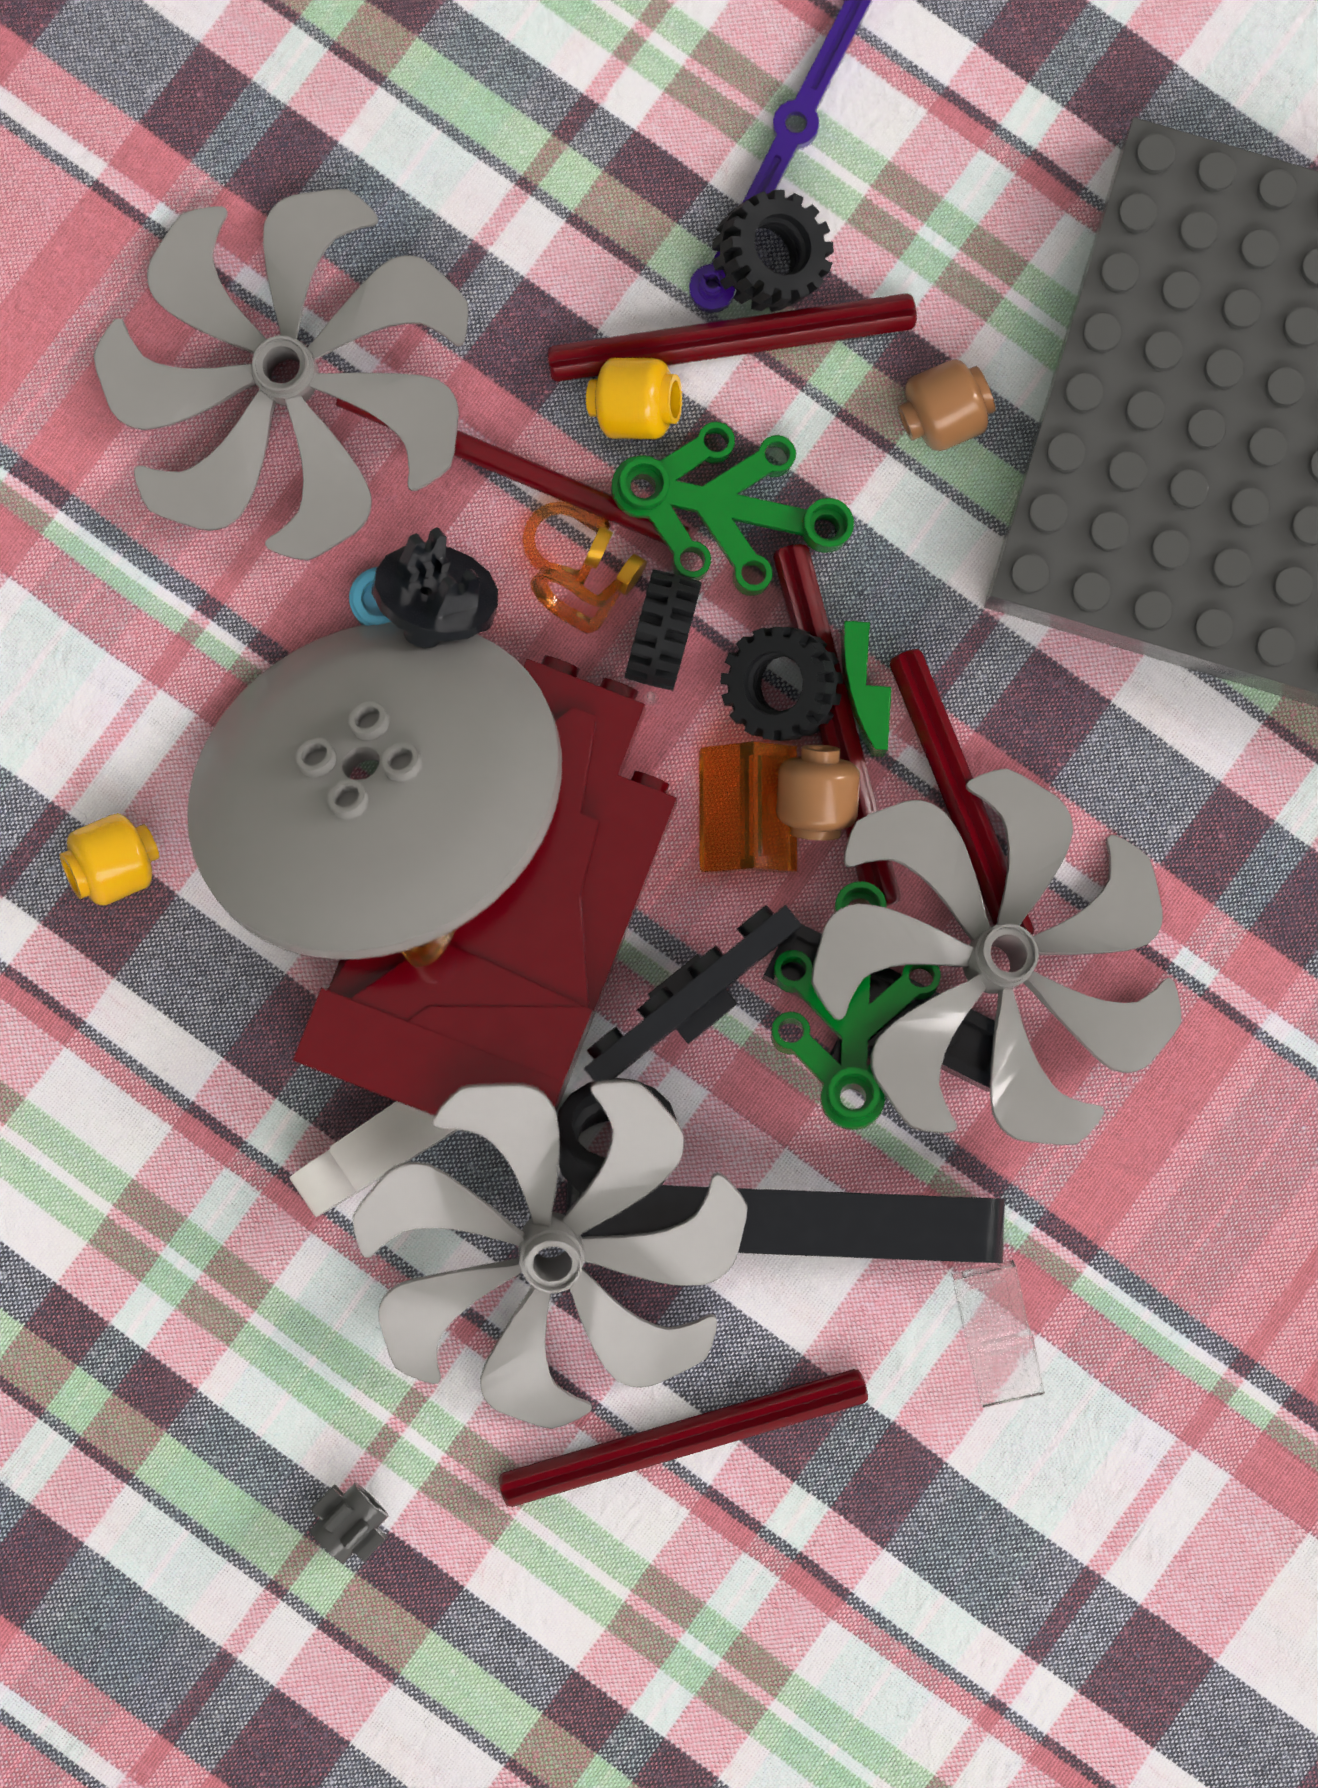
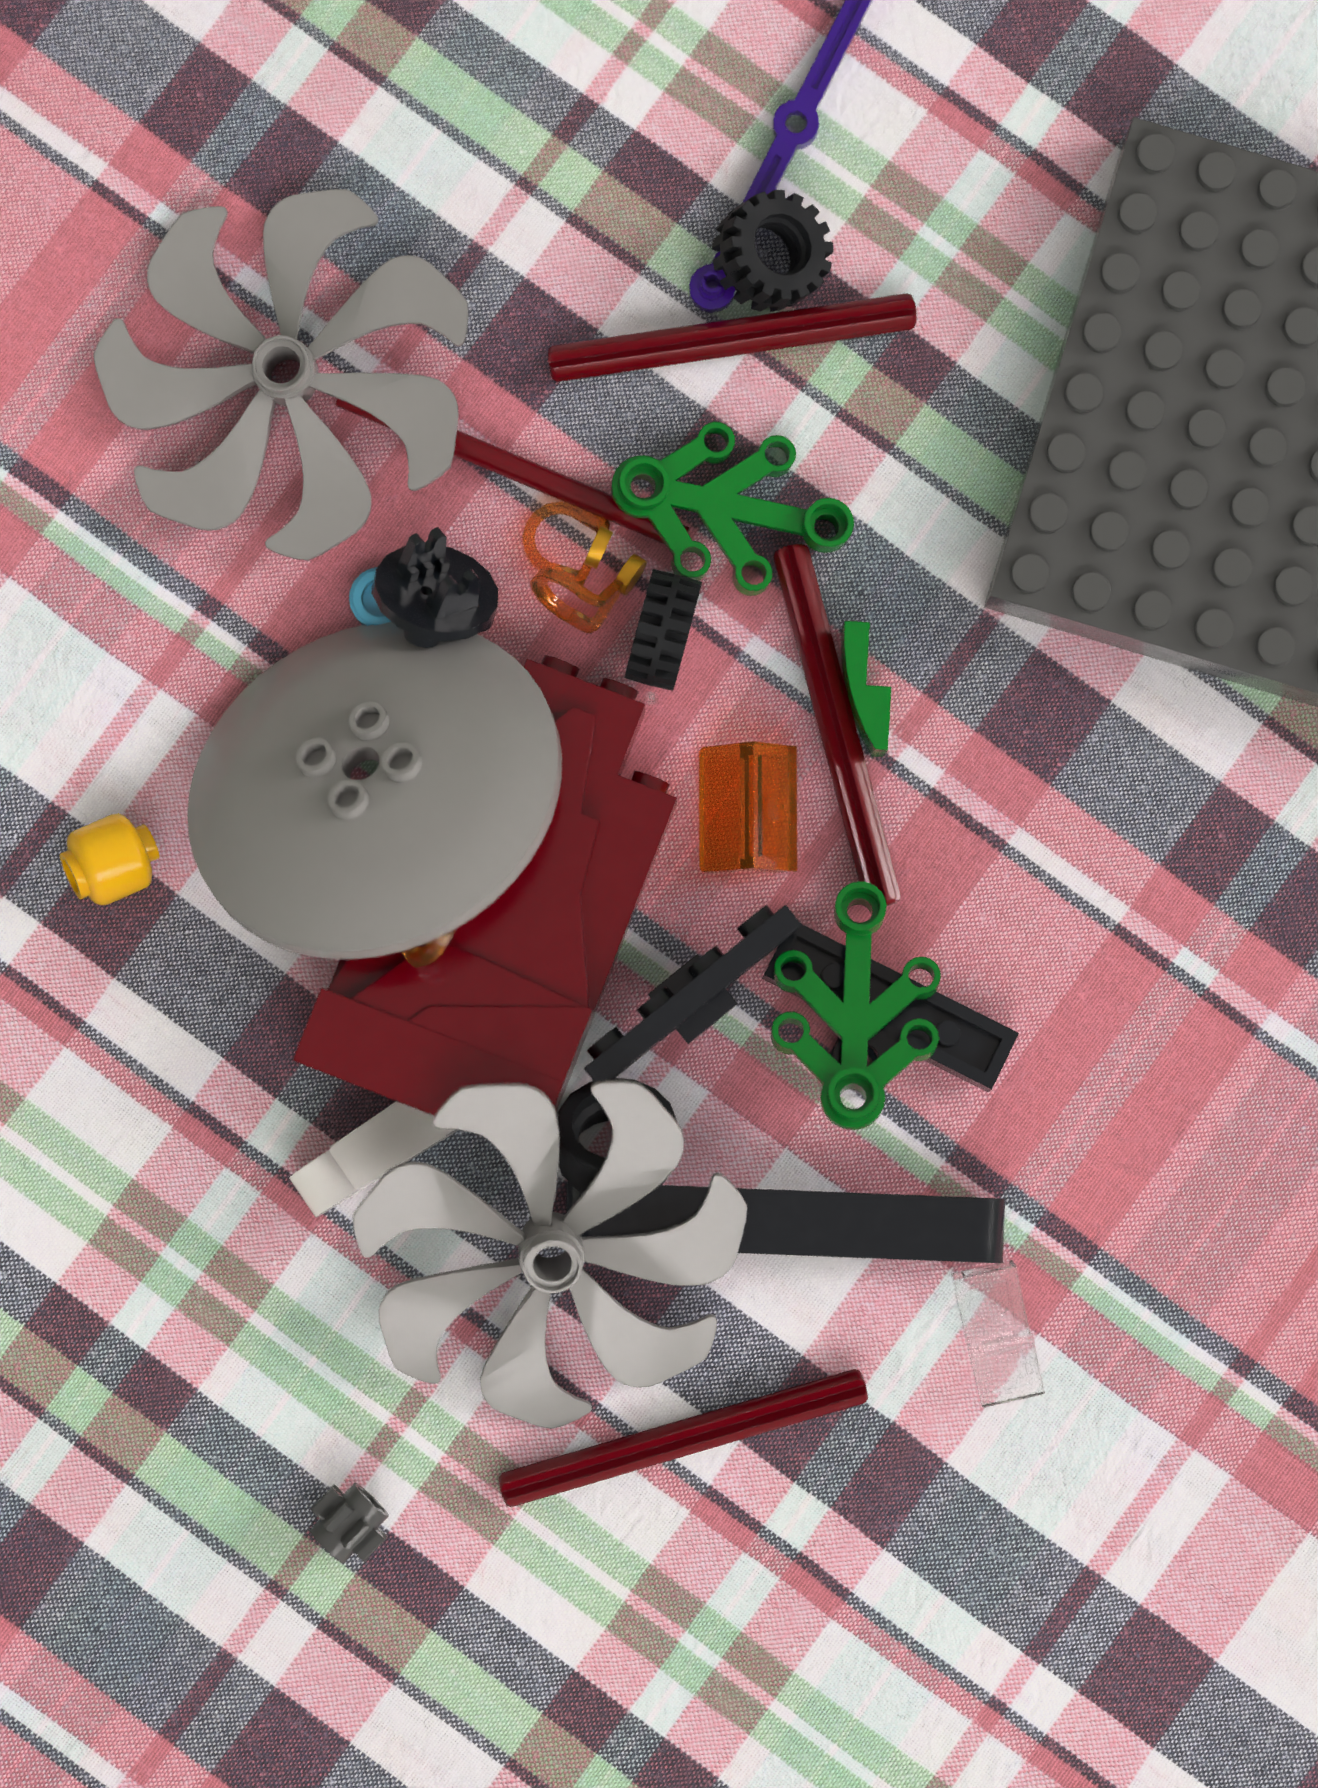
(635, 398): yellow head -> none
(745, 683): black tyre -> none
(818, 793): medium nougat head -> none
(912, 1049): light grey piece -> none
(946, 405): medium nougat head -> none
(952, 776): dark red axle -> none

